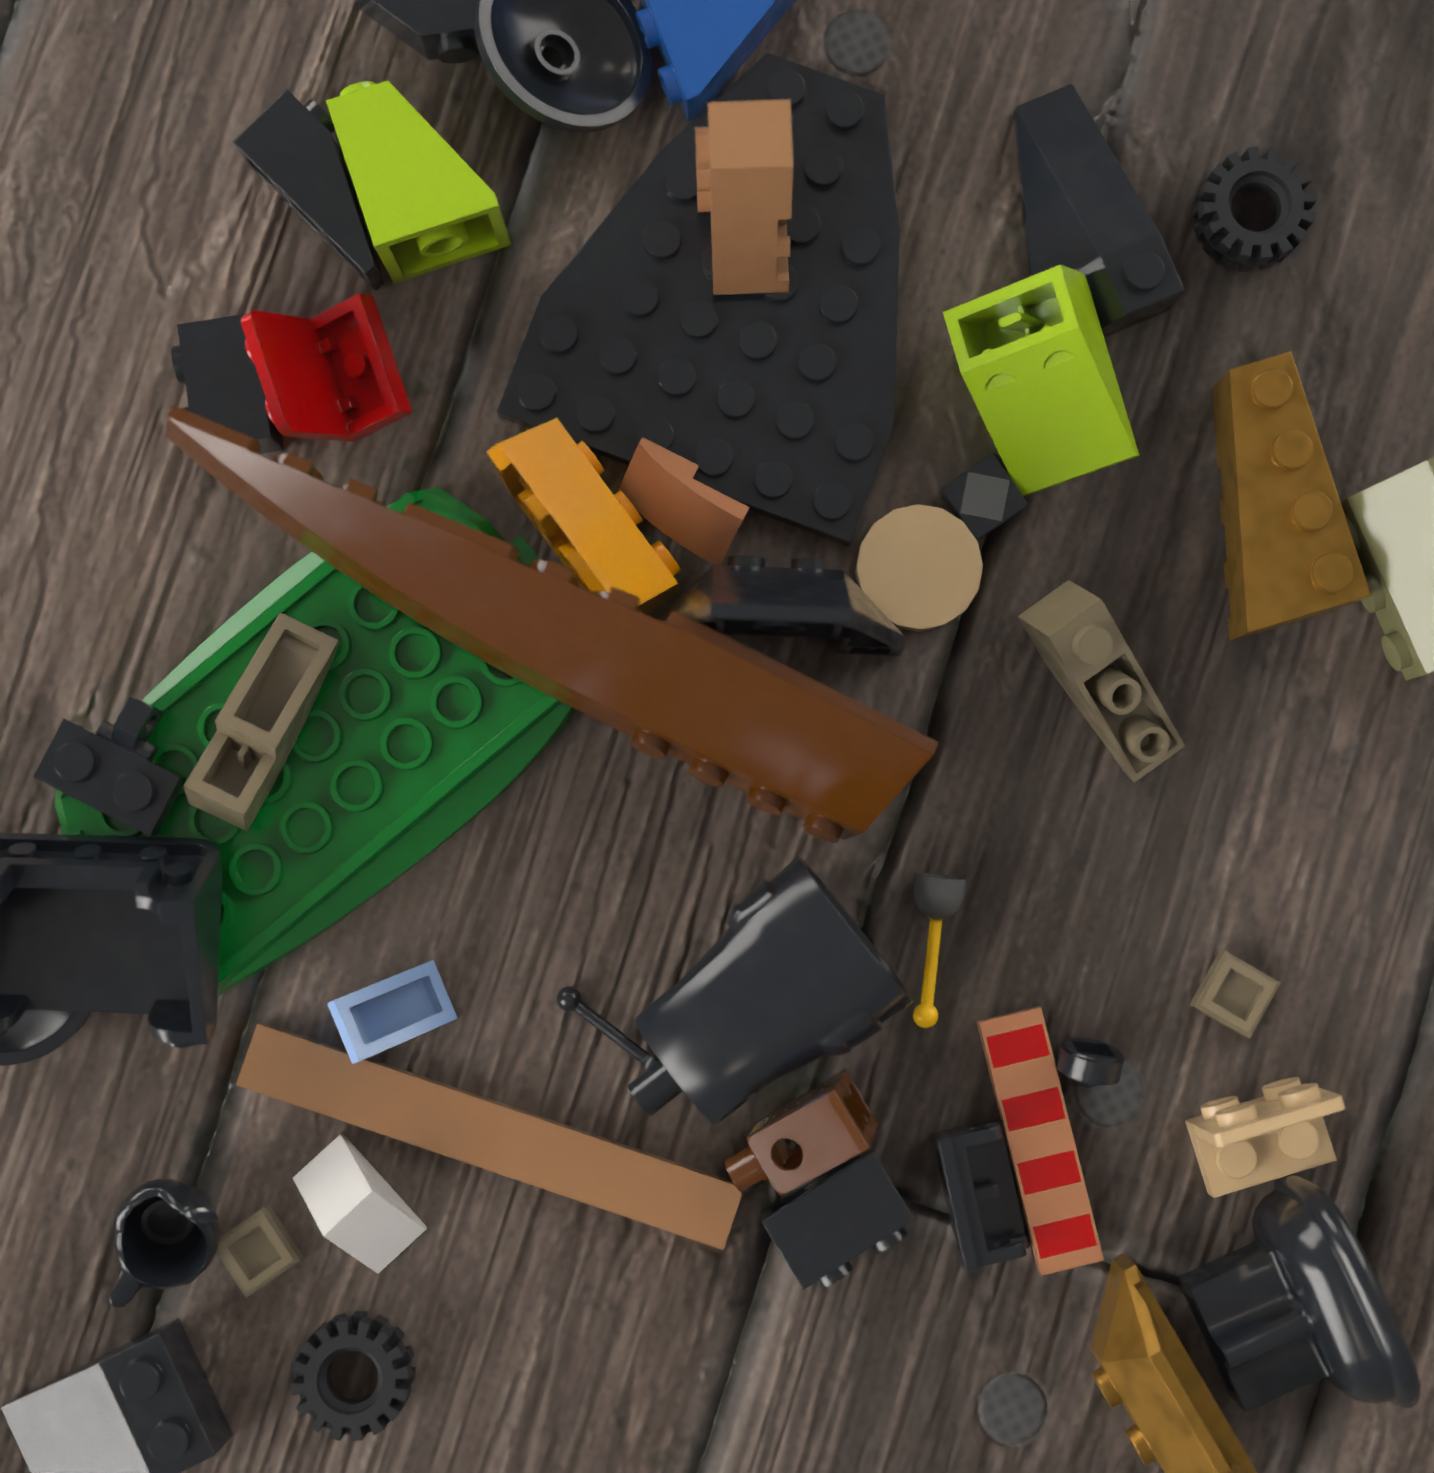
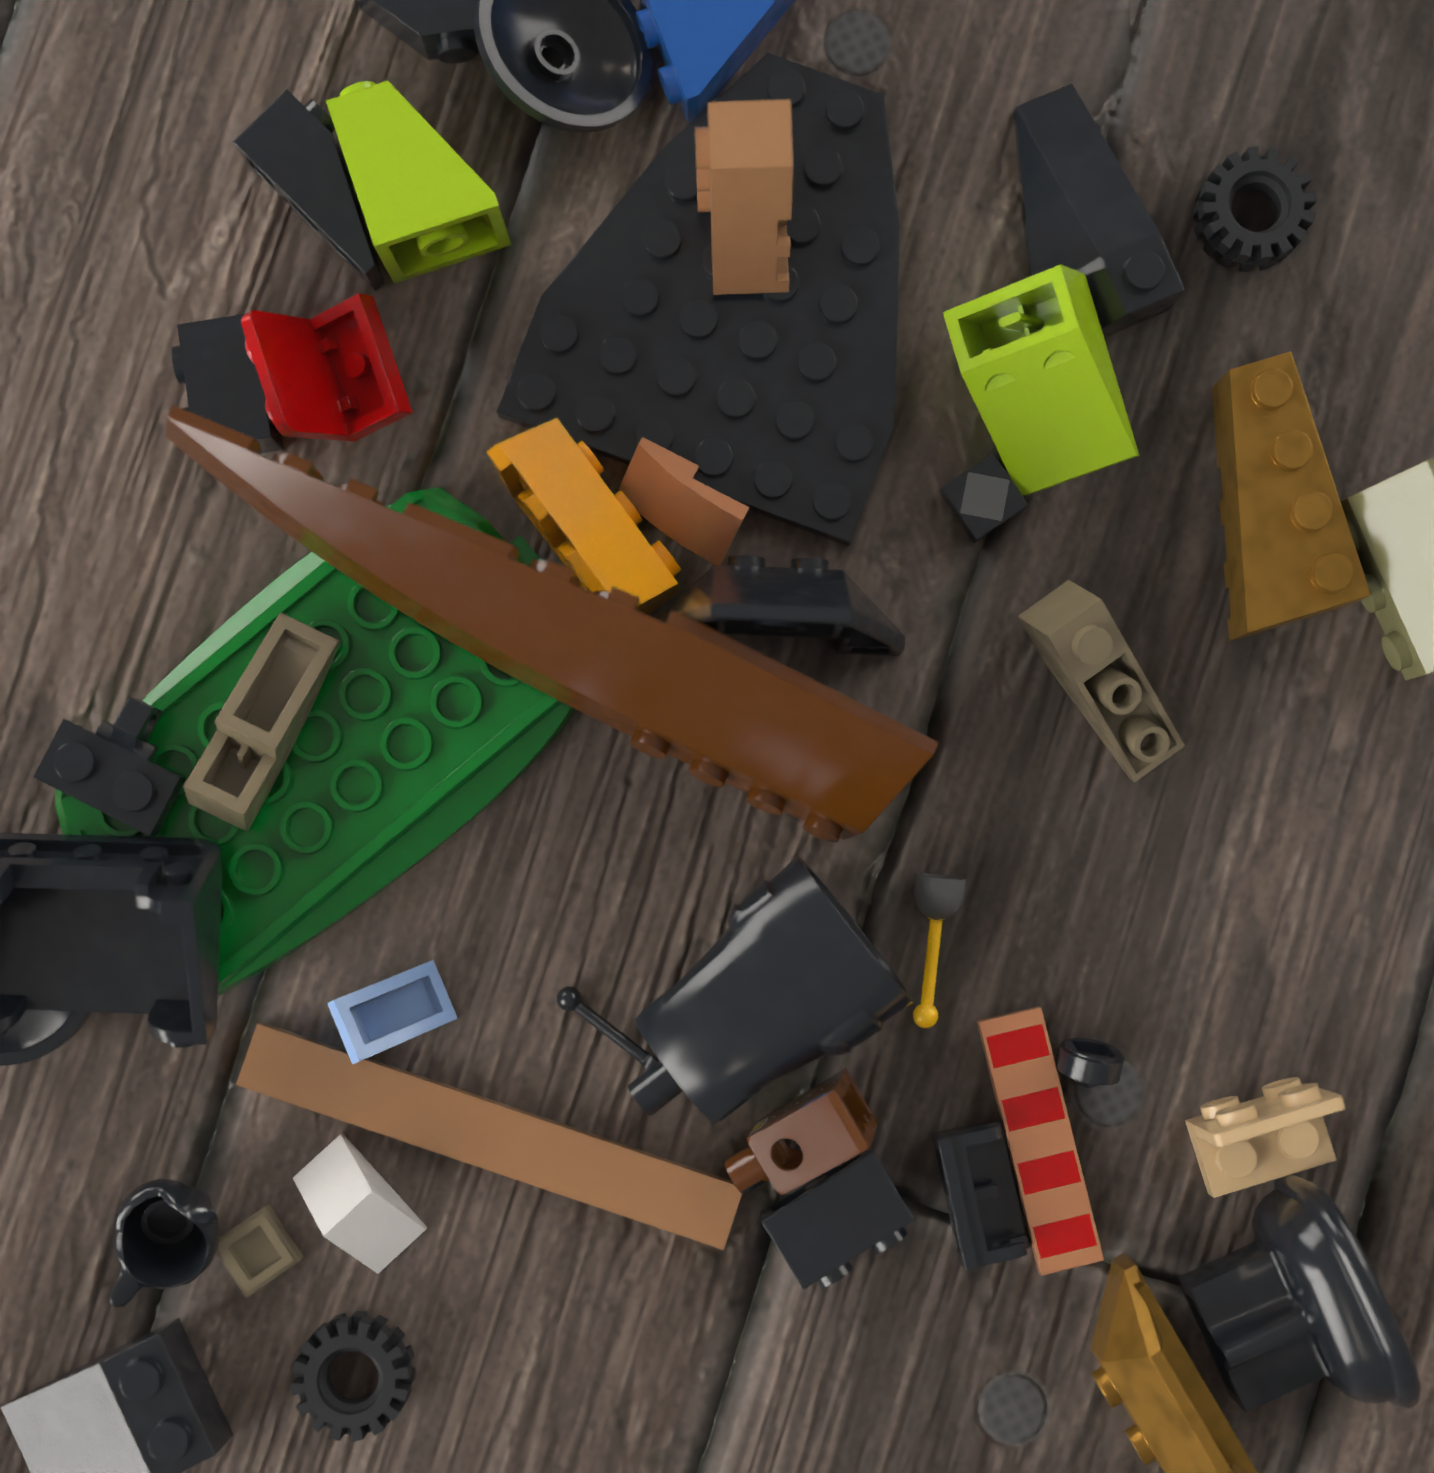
(919, 567): tan tile -> none
(1235, 993): dark tan tile -> none

